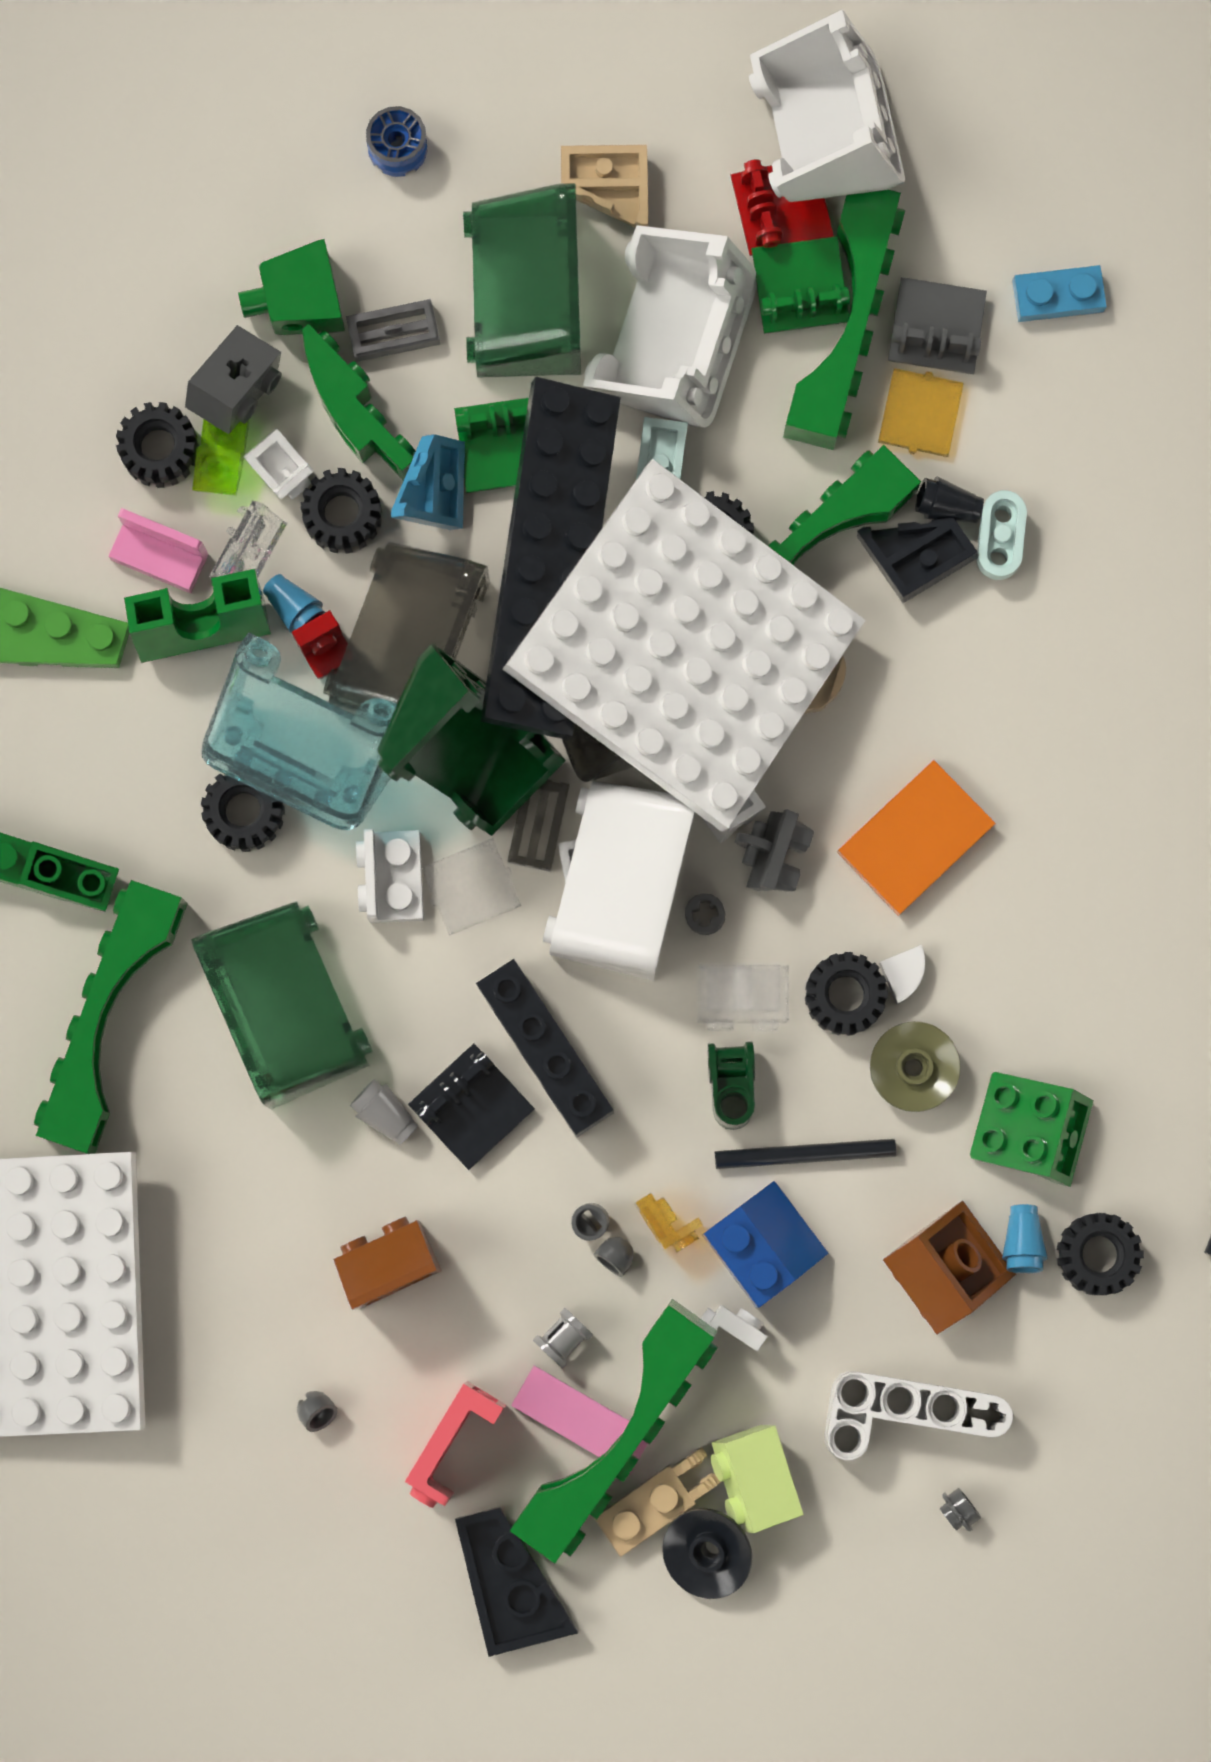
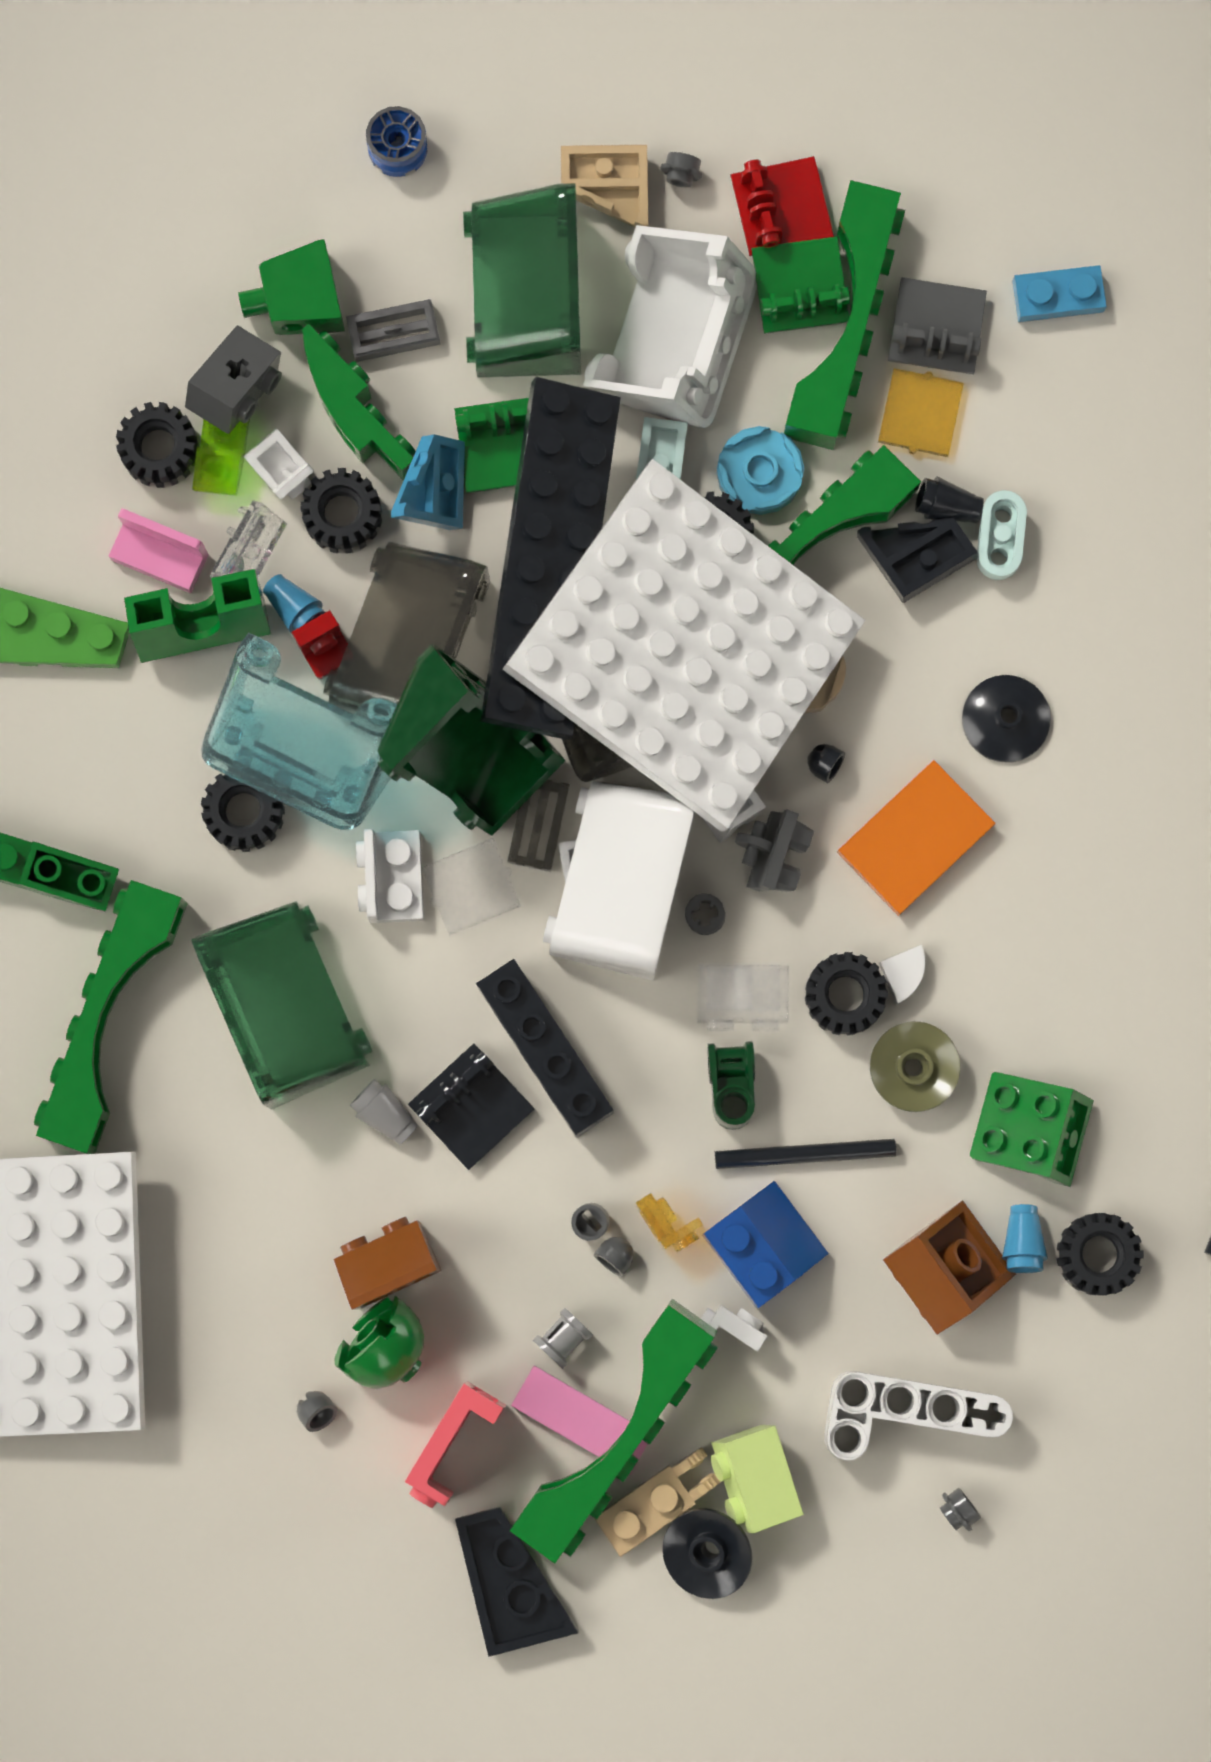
(385, 1346): none -> green cylinder
(681, 169): none -> dark grey plate
(760, 469): none -> medium azure tile
(825, 761): none -> black hinge
(827, 113): white windscreen -> none
(993, 735): none -> black dish

